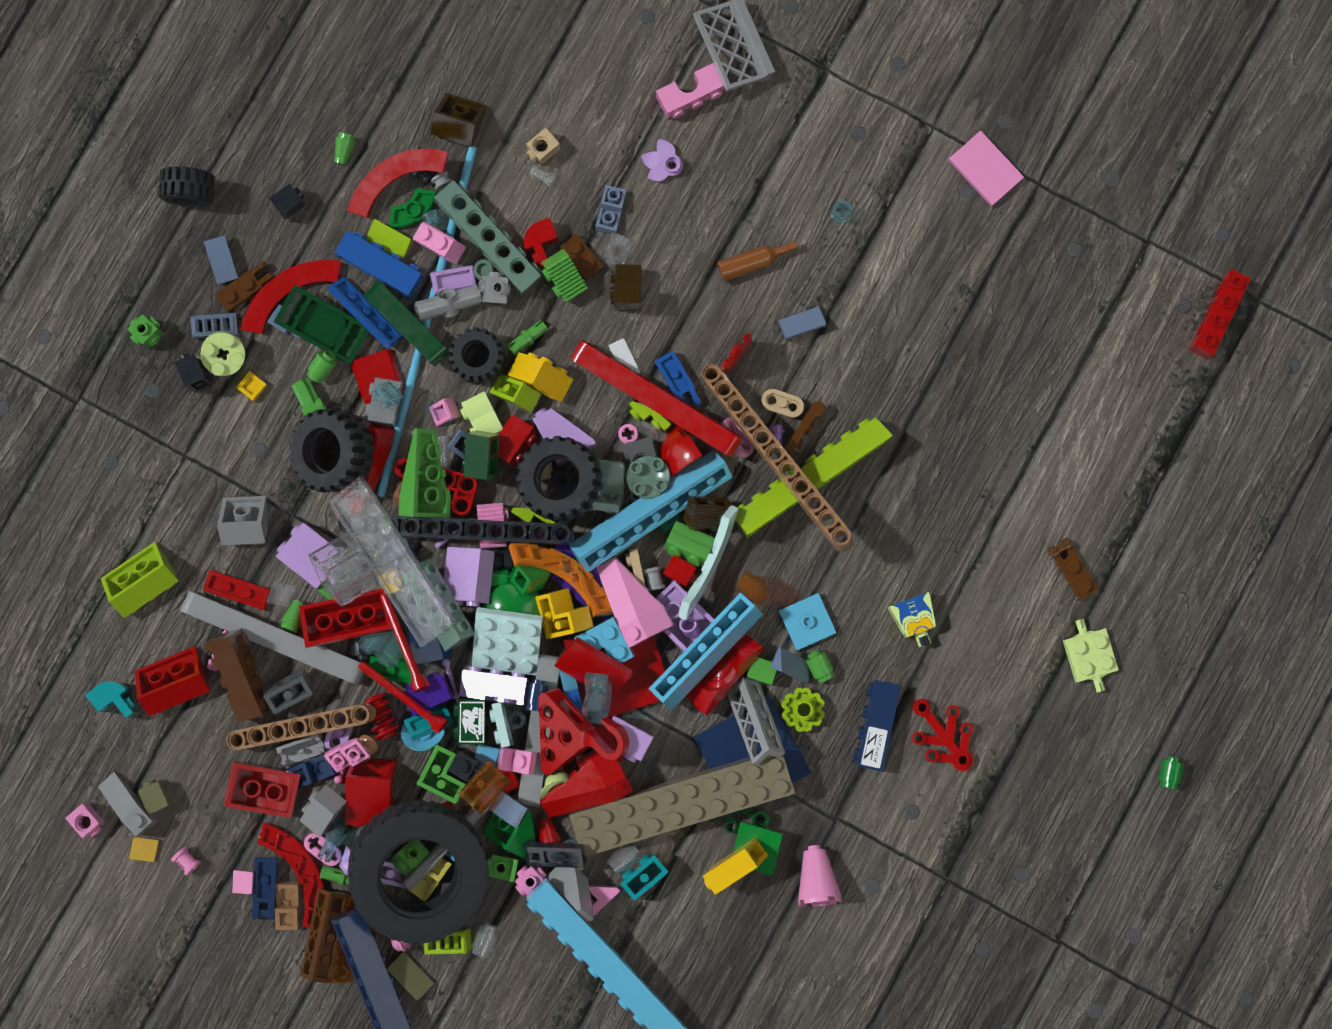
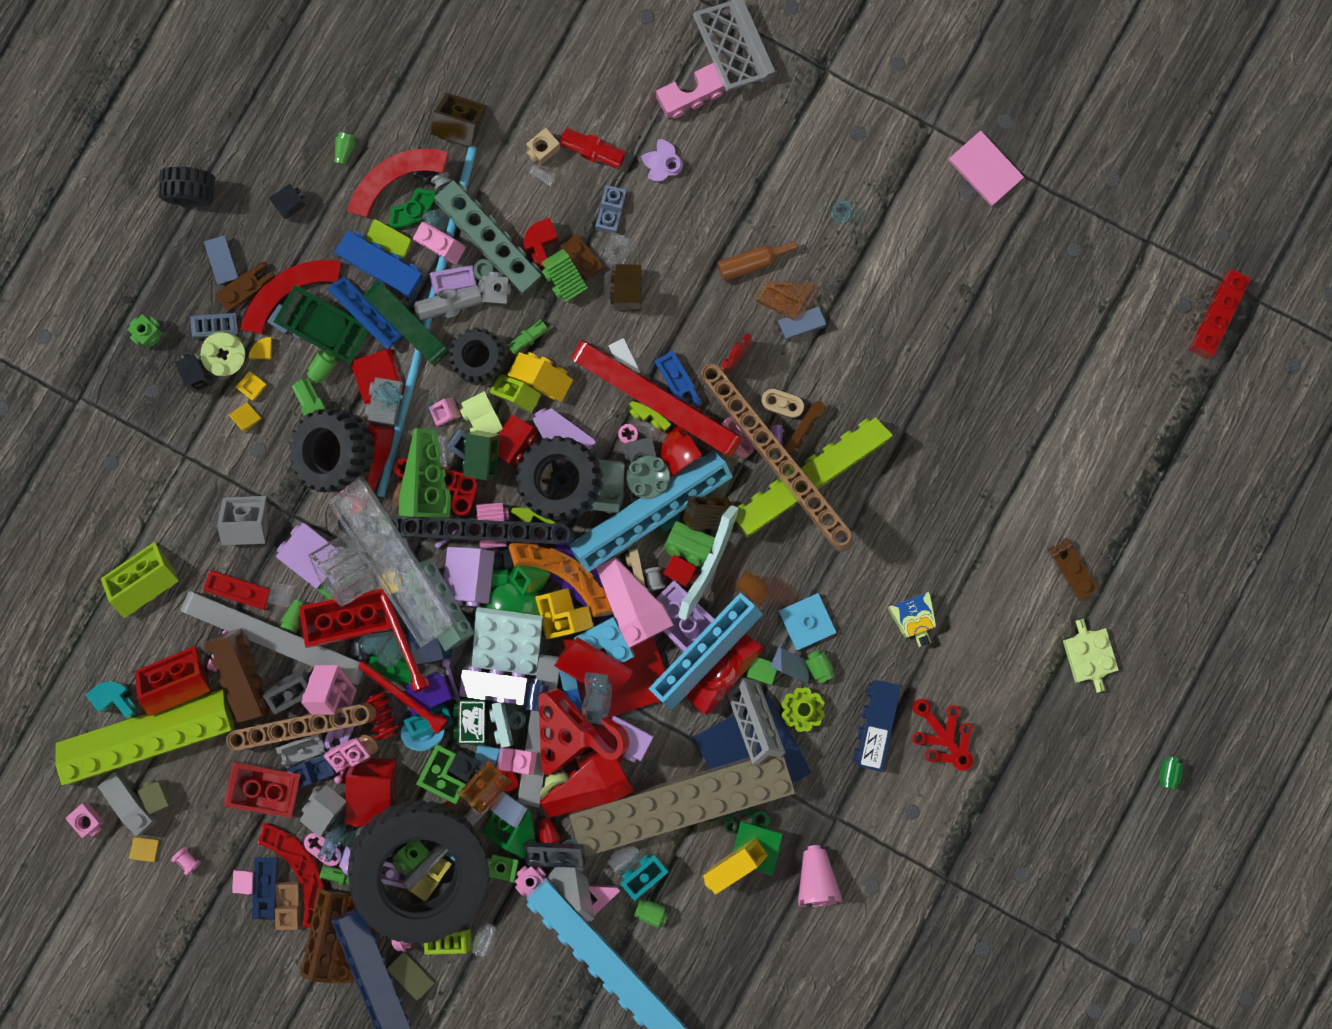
(143, 737): none -> lime slope
(245, 417): none -> yellow slope
(262, 349): none -> yellow tile
(328, 690): none -> bright pink brick
(592, 148): none -> red piece
(651, 913): none -> bright green brick
(784, 297): none -> clear orange wing

